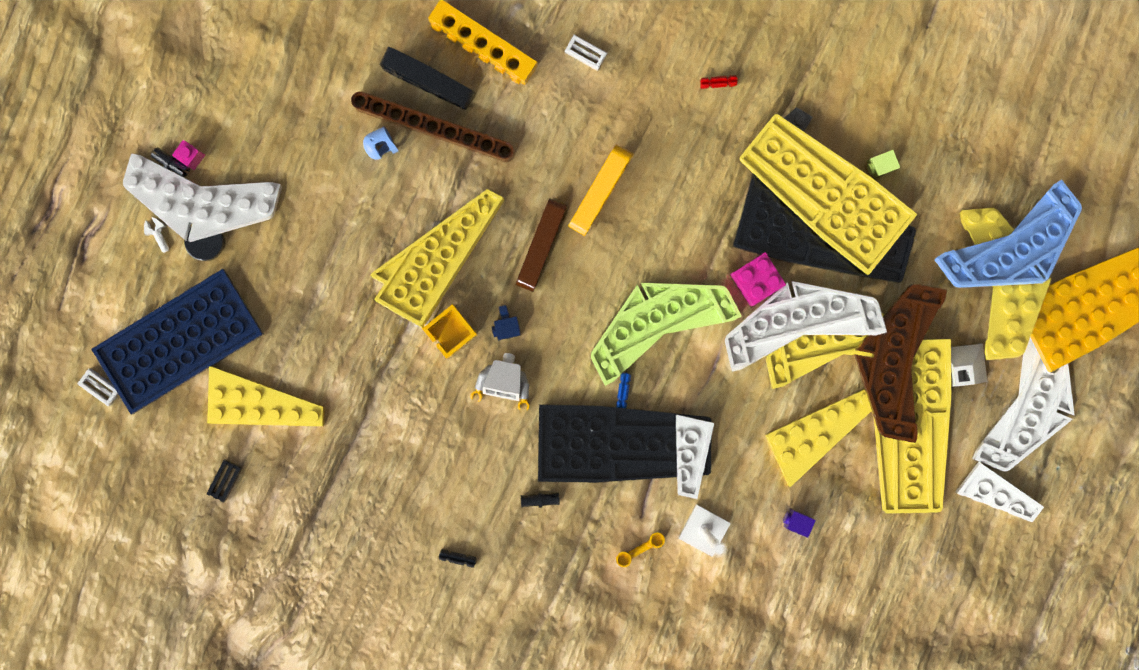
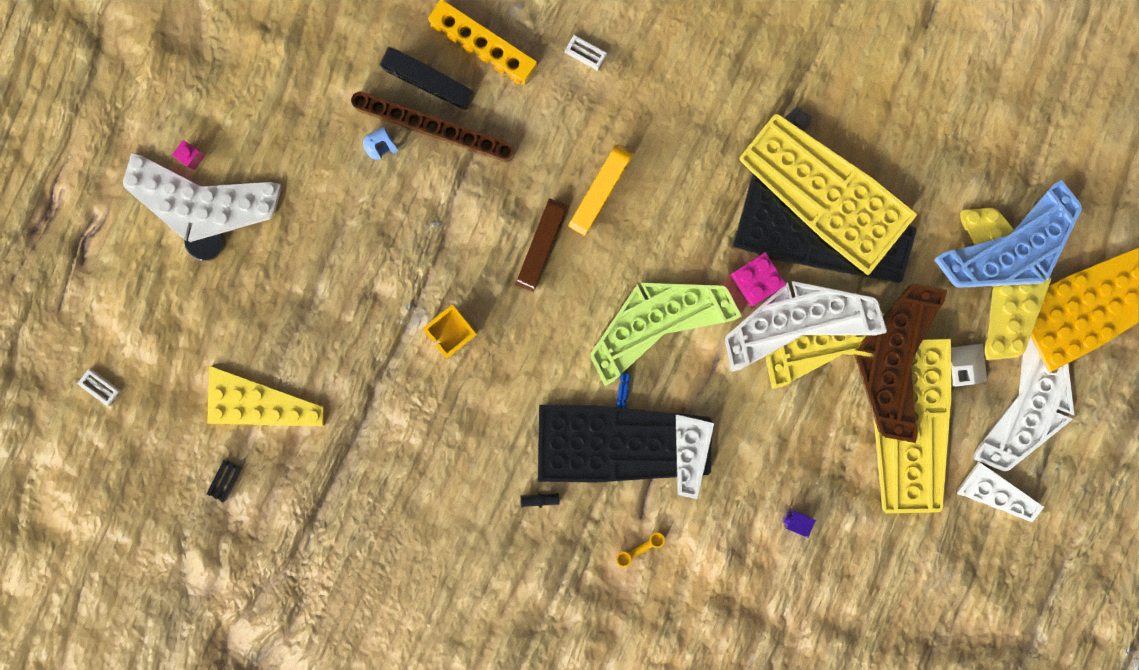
(157, 233): white bar -> none
(170, 162): black pin -> none
(177, 341): dark blue plate -> none
(425, 269): light yellow wing -> none
(457, 558): black axle -> none
(504, 381): white torso -> none
(507, 326): dark blue brick -> none
(705, 531): white tile -> none
(718, 82): red axle -> none
(812, 436): light yellow wing -> none
(882, 164): yellowish green brick -> none

